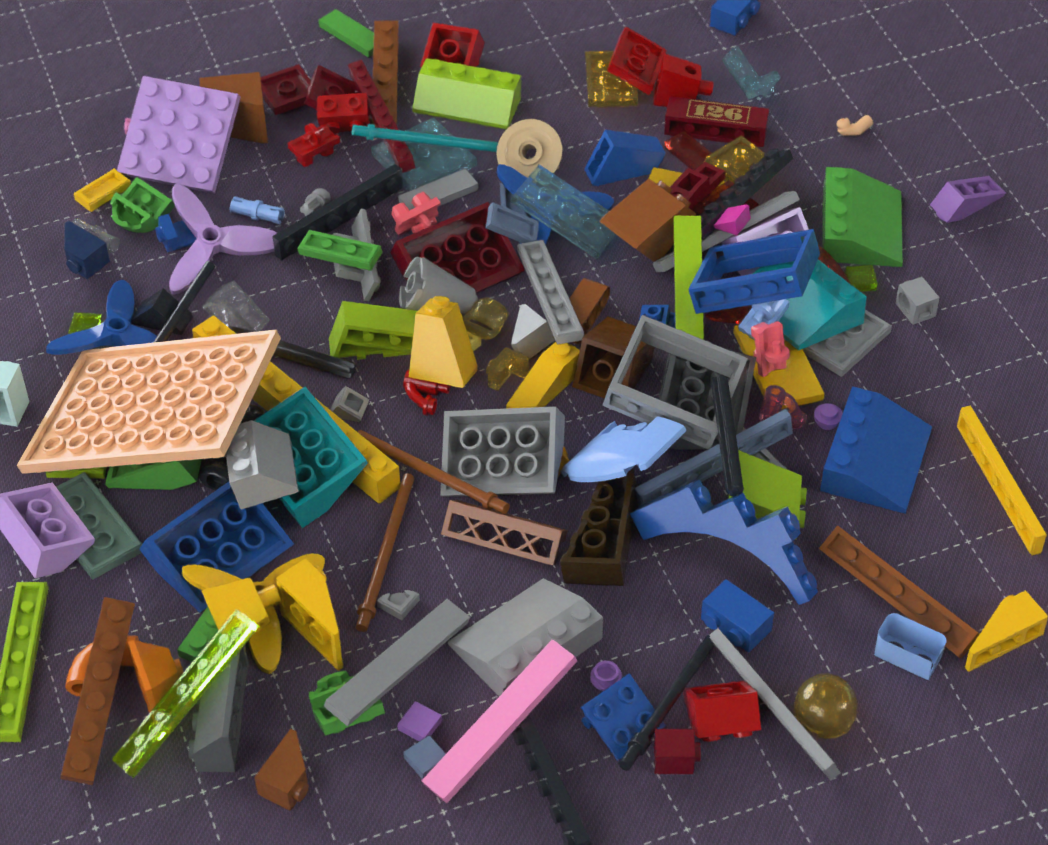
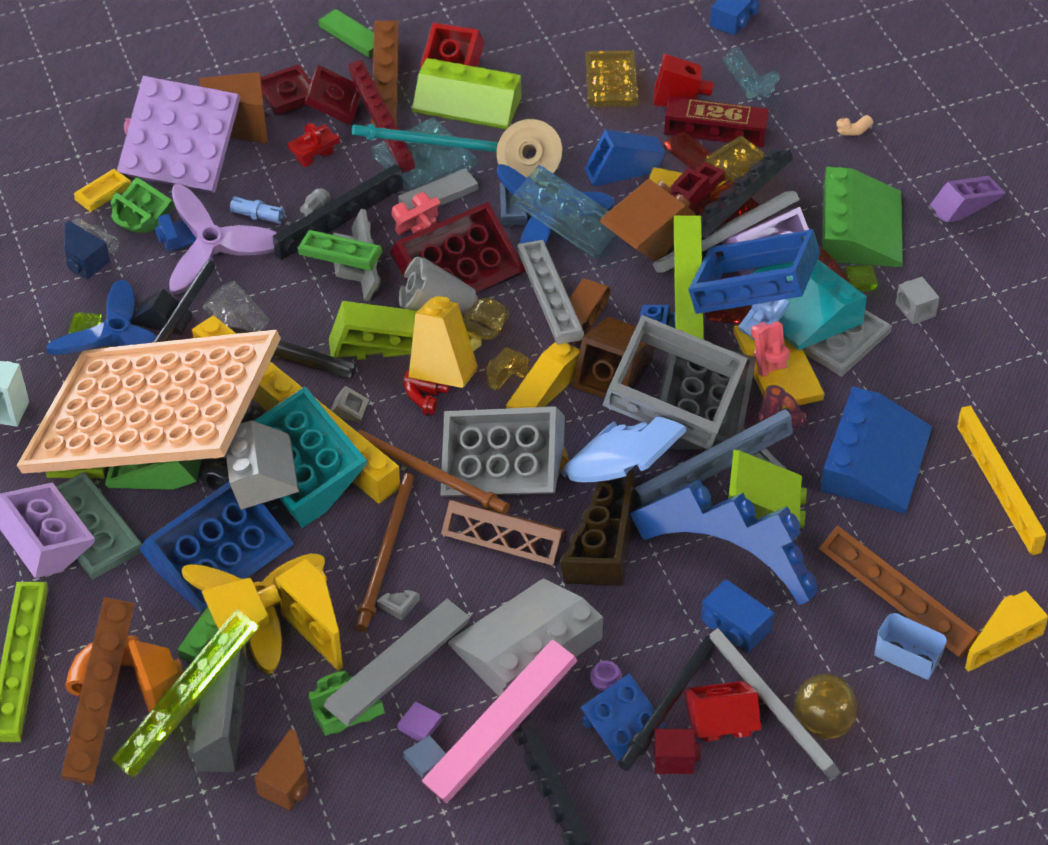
(343, 111): red bracket -> none
(511, 224): sand blue tile -> none
(530, 332): light grey slope -> none
(636, 60): red tile -> none
(727, 435): black axle -> none
(733, 219): dark pink slope -> none
(827, 416): medium lavender plate -> none

